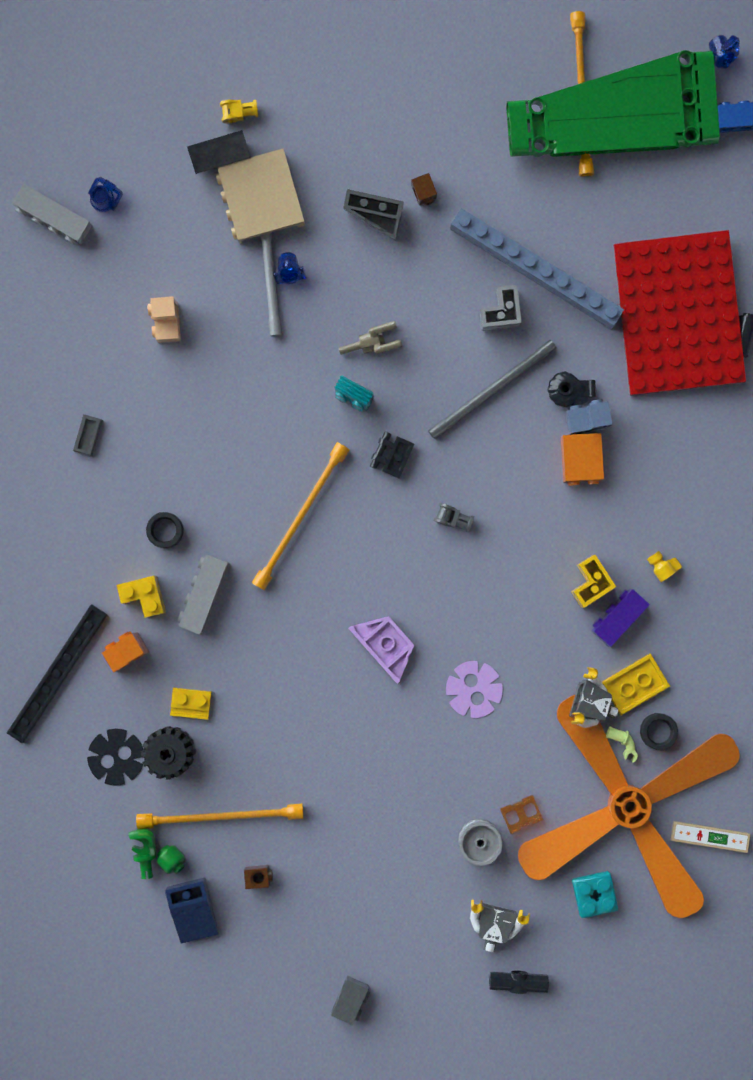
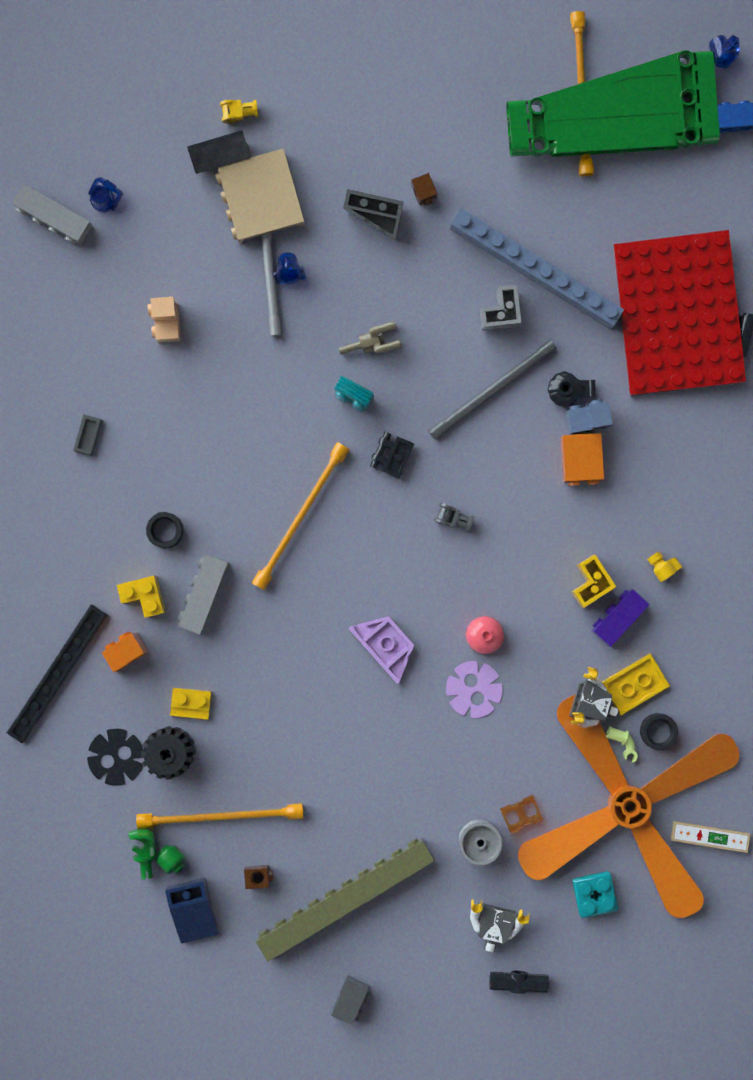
(345, 899): none -> olive brick
(485, 635): none -> coral cylinder

